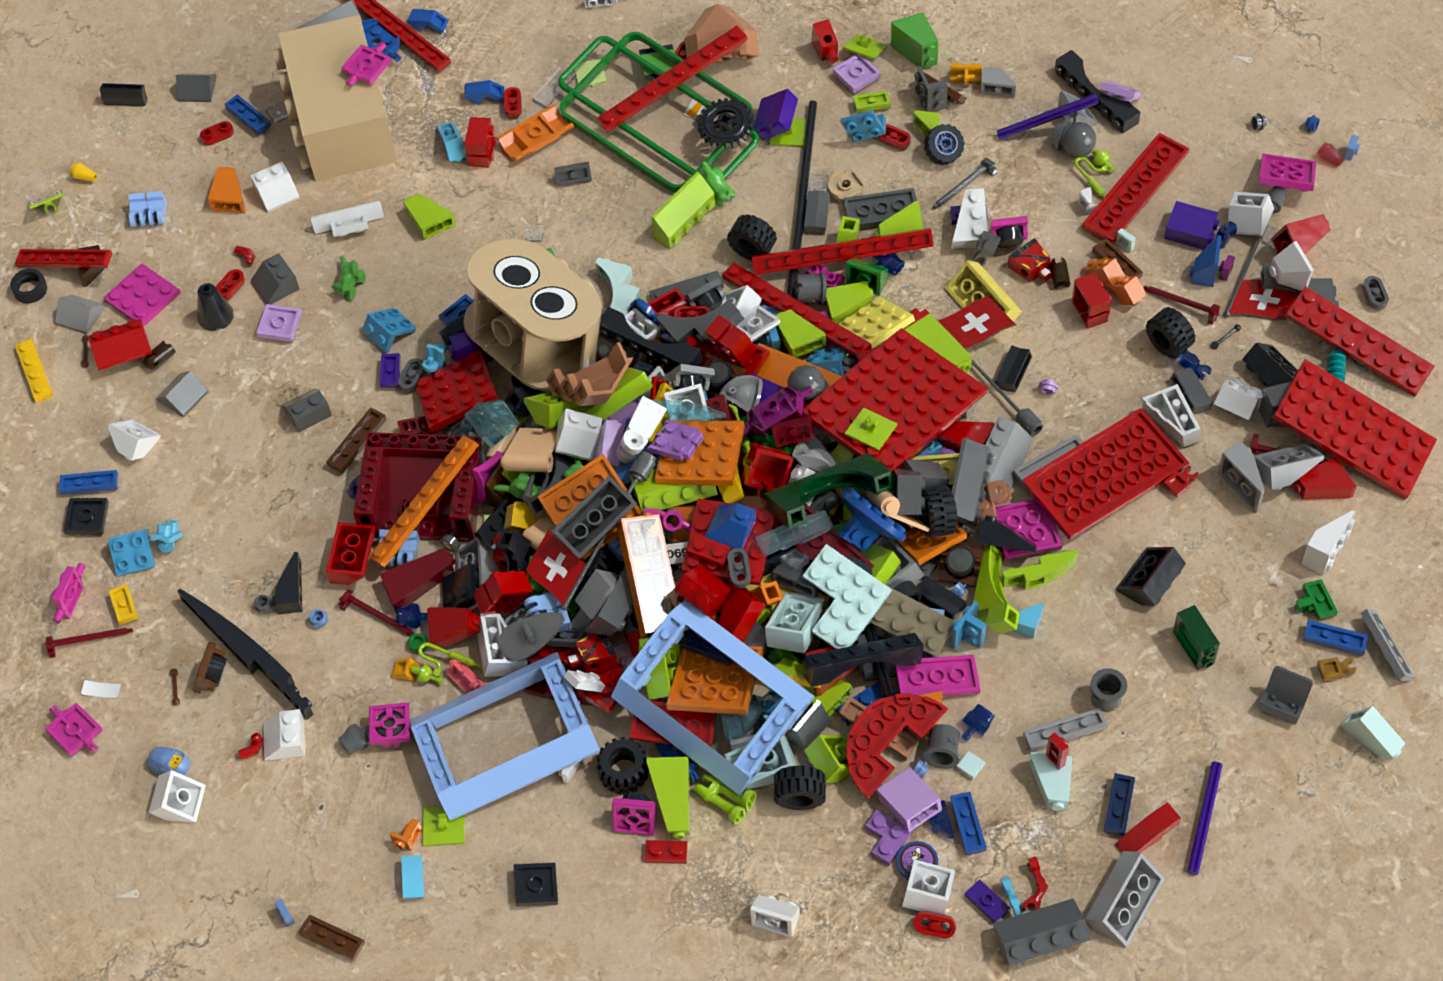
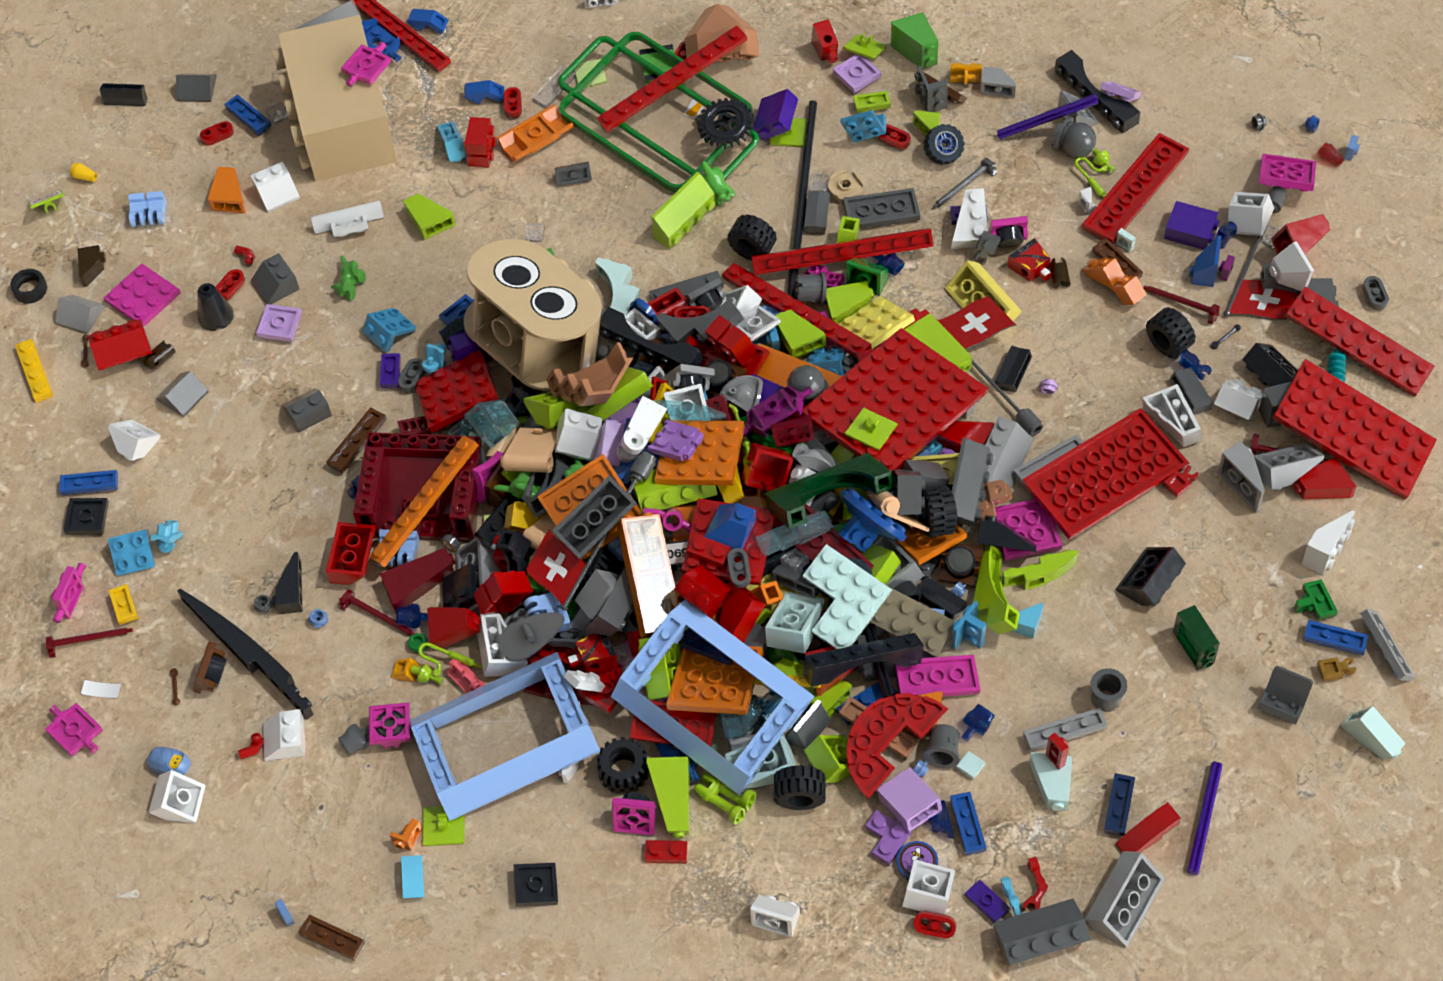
(63, 258): red tile -> none
(905, 220): lime slope -> none
(1091, 297): red piece -> none

